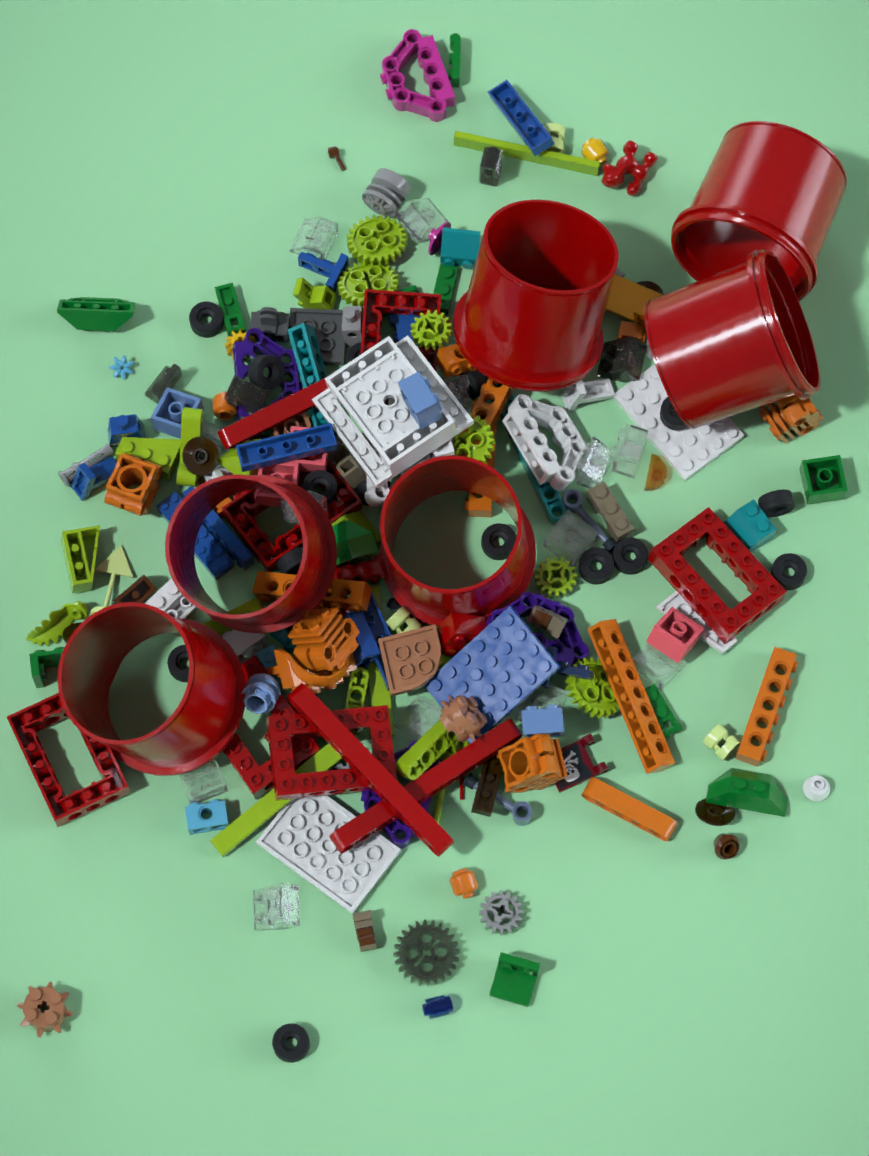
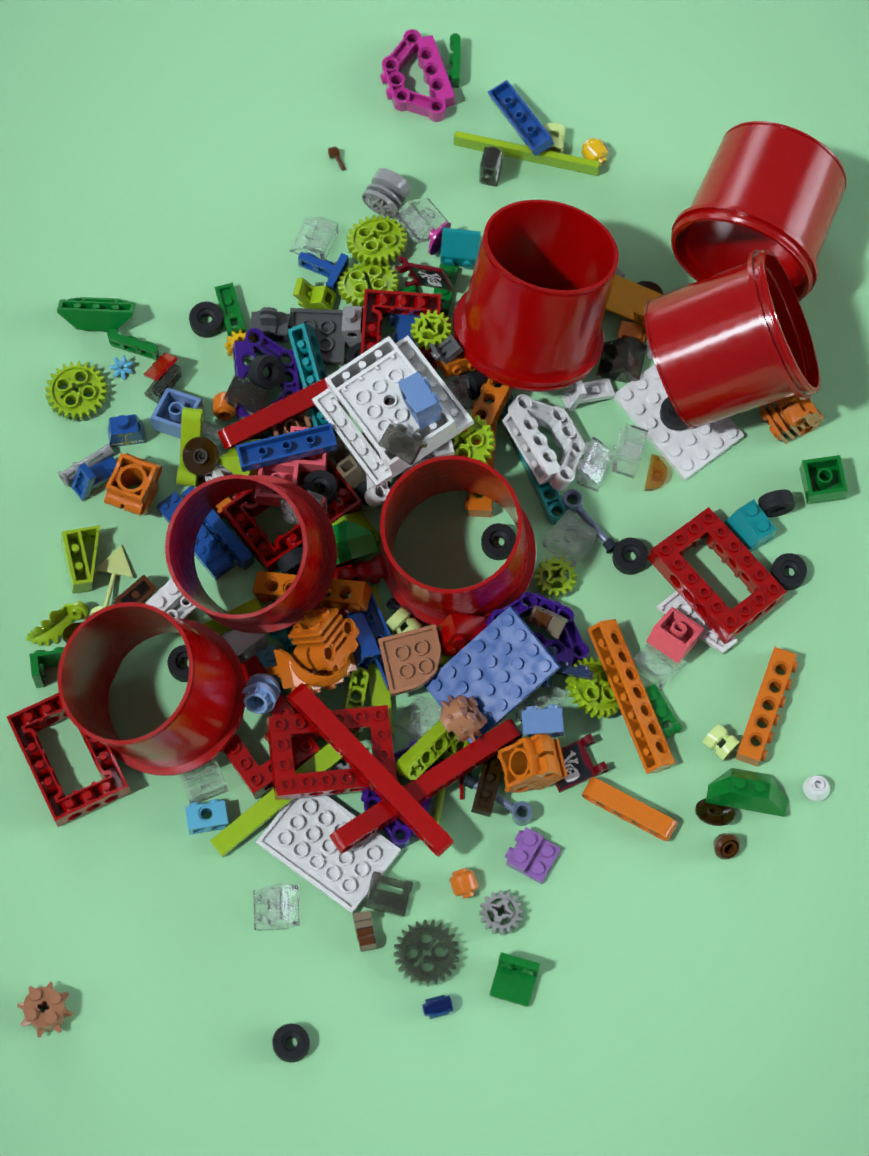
(83, 404): none -> lime gear
(133, 345): none -> green plate
(158, 451): lime wedge -> none
(160, 366): none -> red piece
(388, 901): none -> clear smoke plate
(402, 442): none -> clear smoke bracket
(424, 275): none -> flag
(446, 350): none -> dark grey bracket
(532, 855): none -> medium lavender plate
(596, 555): black tyre -> none
(605, 503): dark tan arch -> none
(626, 165): red animal -> none

